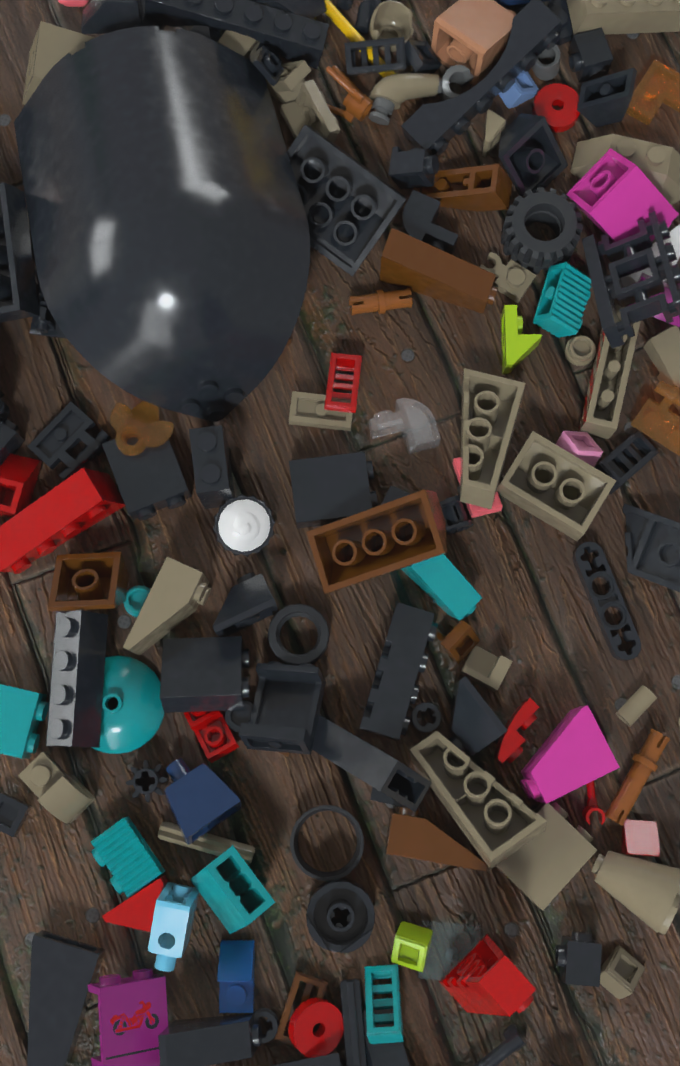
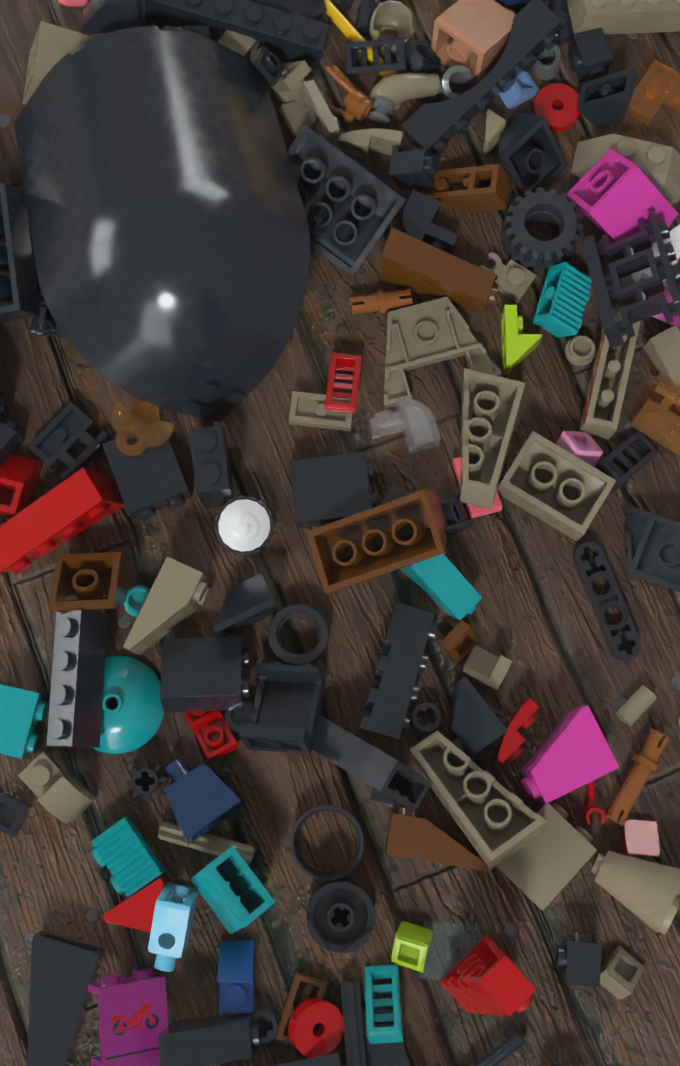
(361, 142): none -> dark tan slope
(426, 336): none -> dark tan wing

